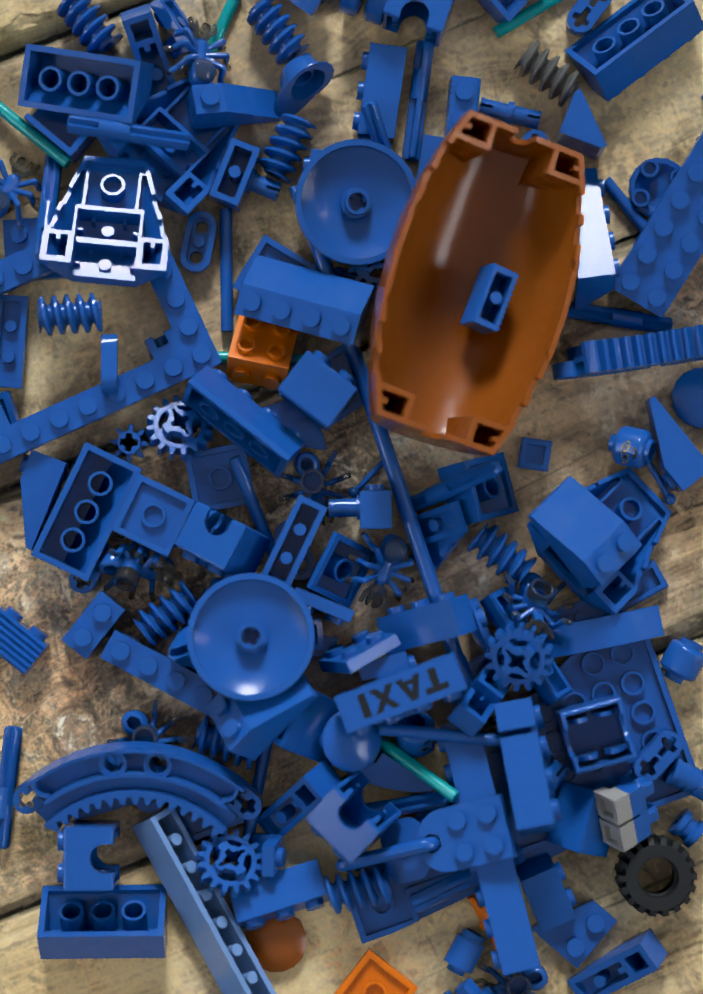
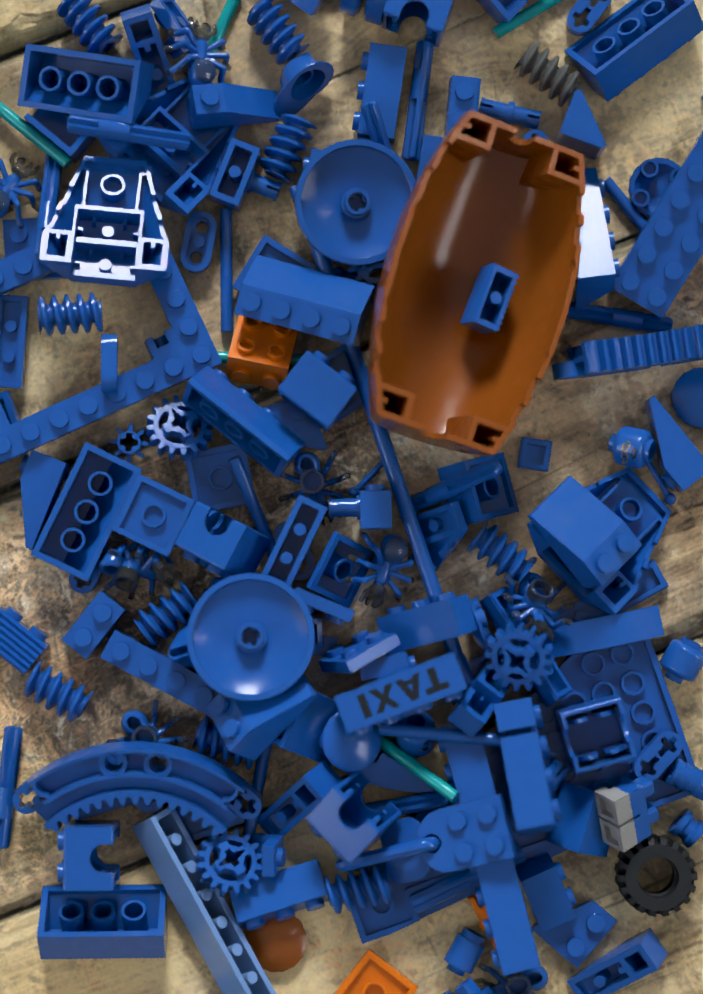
(57, 692): none -> blue piece

